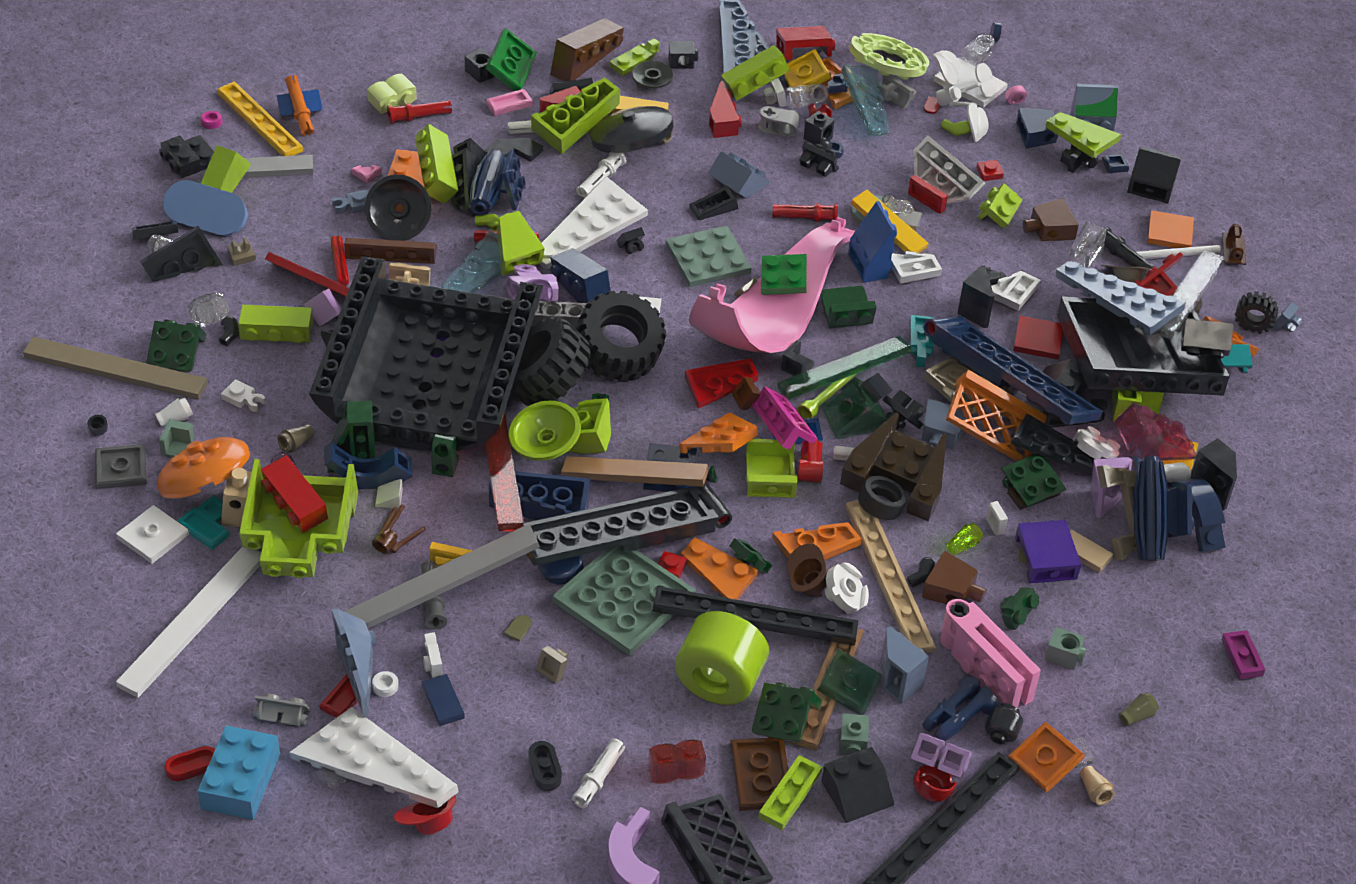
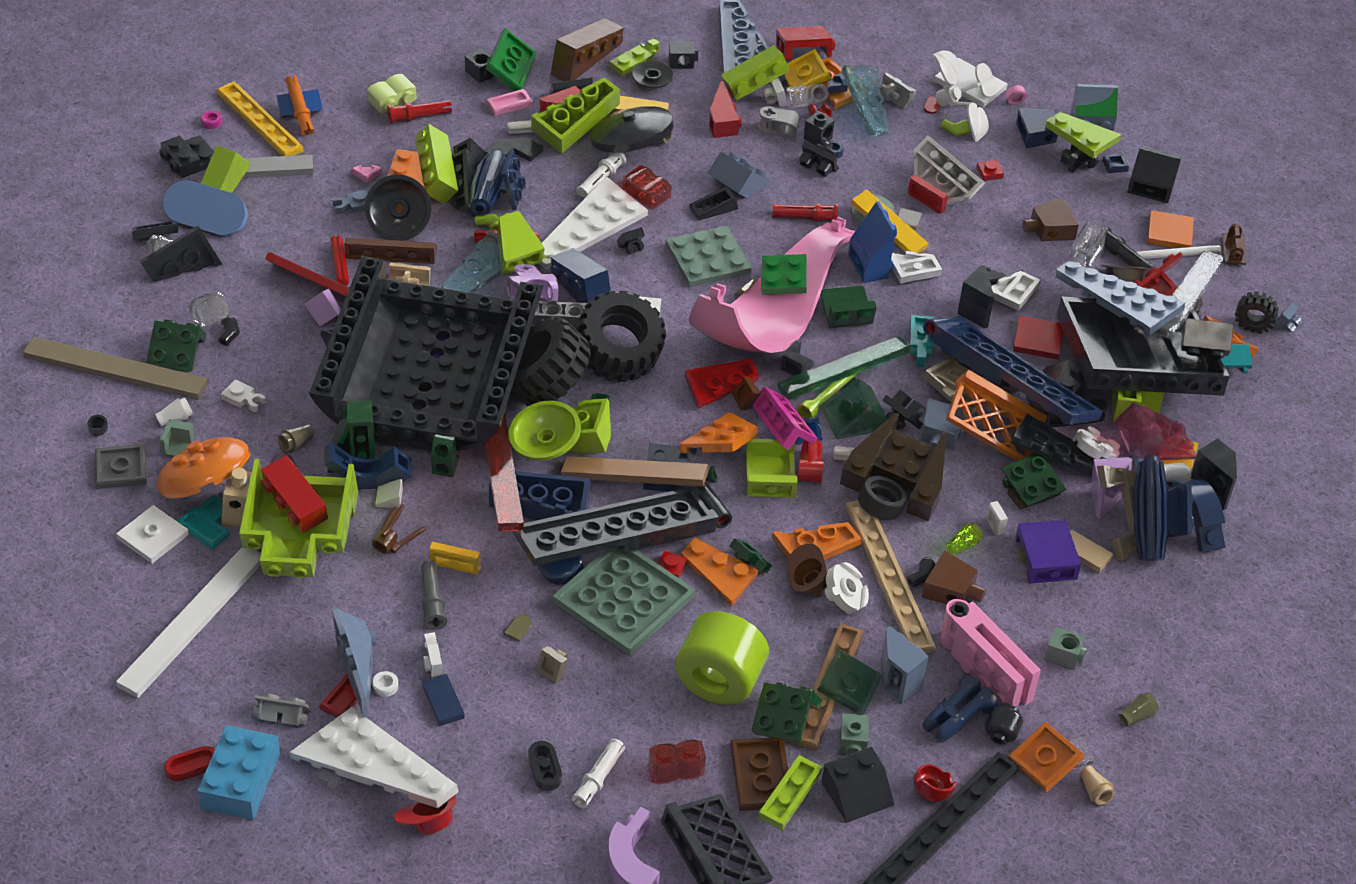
(241, 252): dark tan tile -> none
(275, 323): lime brick -> none
(446, 577): light grey tile -> none
(647, 187): none -> clear red brick
(760, 615): black tile -> none
(863, 48): yellowish green plate -> none
(876, 387): black tile -> none
(897, 206): clear arm -> none
(952, 758): lavender legs -> none
(978, 51): clear piece -> none
(995, 31): dark blue tile -> none
(1000, 205): lime bracket -> none
(1018, 607): dark green piece -> none
(1243, 654): magenta plate -> none

